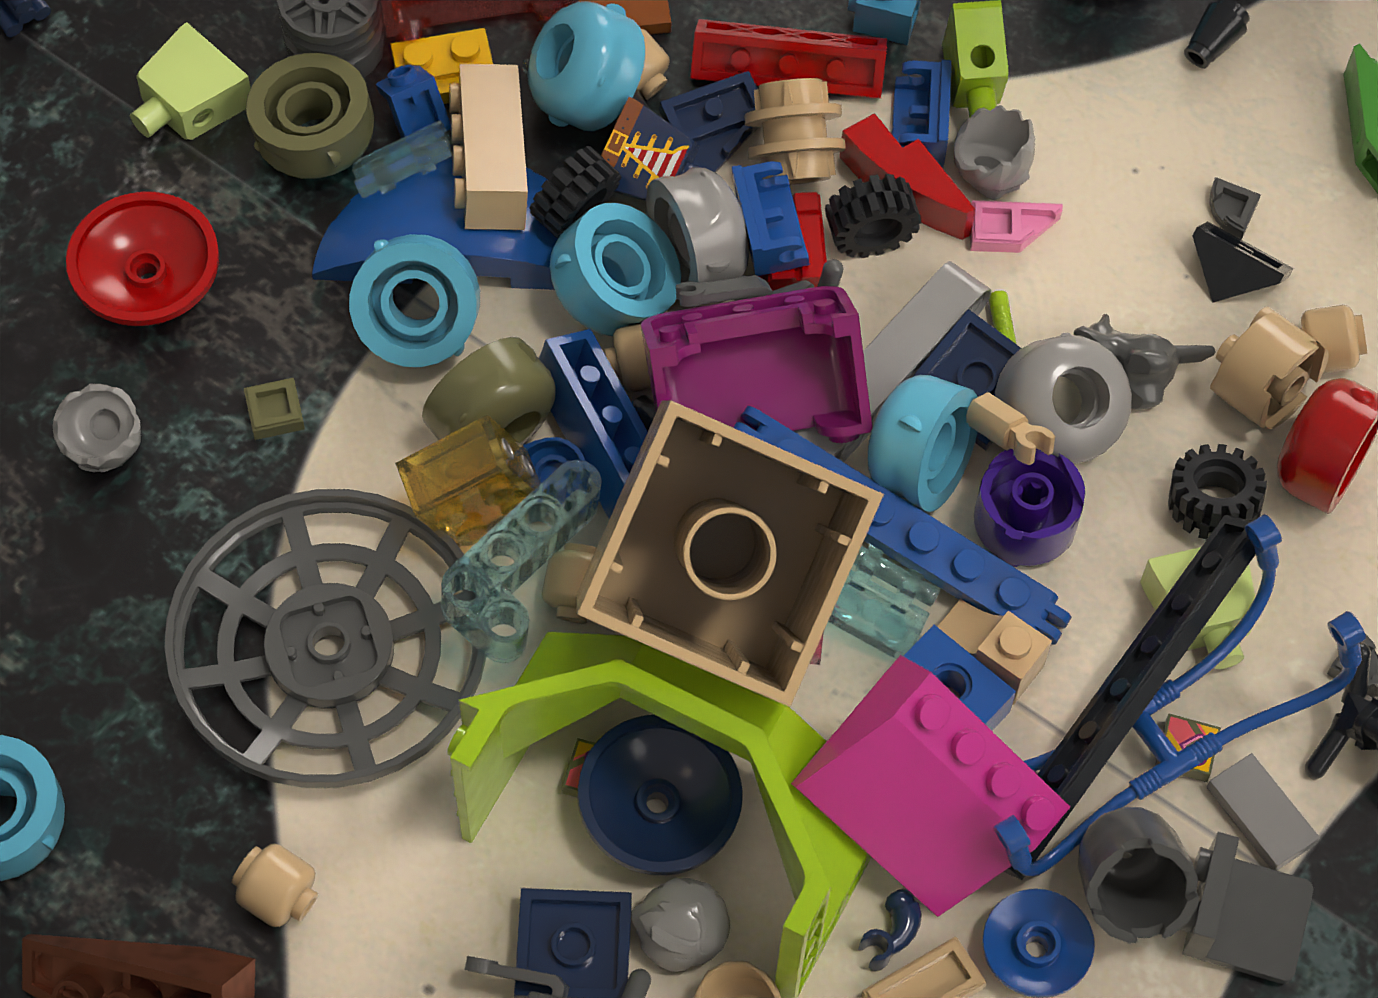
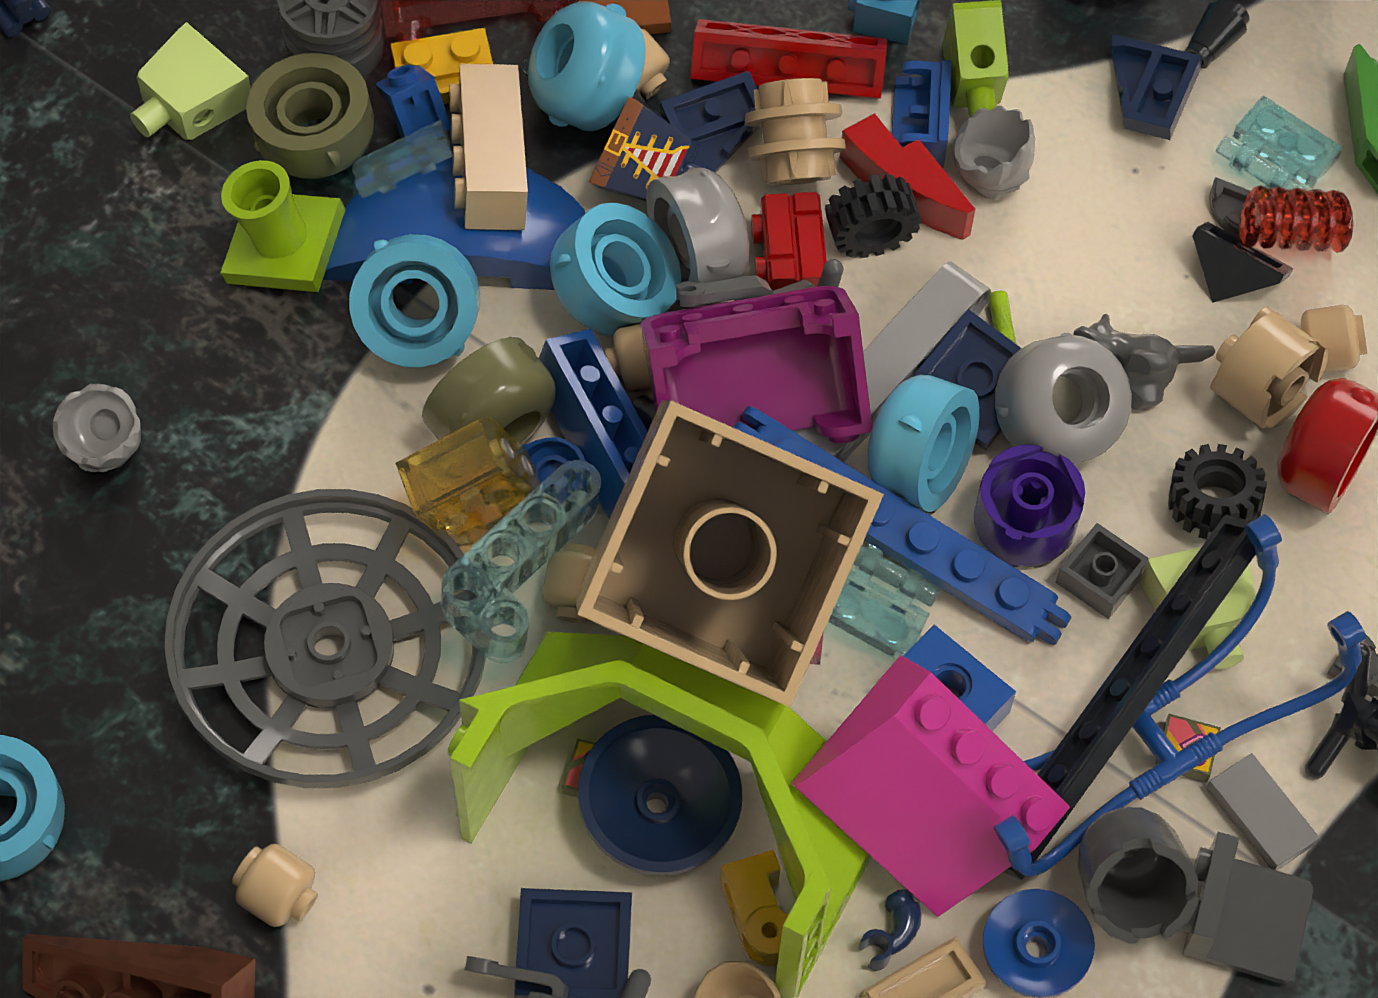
(139, 237): red dish -> none
(274, 408): olive tile -> none
(279, 235): none -> lime plant
(574, 190): black tyre -> none
(682, 924): light grey hair -> none
(754, 905): none -> yellow leg
(769, 218): blue hinge -> none
(1000, 643): tan arch -> none
(1009, 428): tan bar -> none
(1010, 225): bright pink tile -> none
(1102, 570): none -> dark grey piece
(1152, 84): none -> dark blue wing
(1283, 140): none -> clear light blue plate
(1296, 218): none -> clear red piece

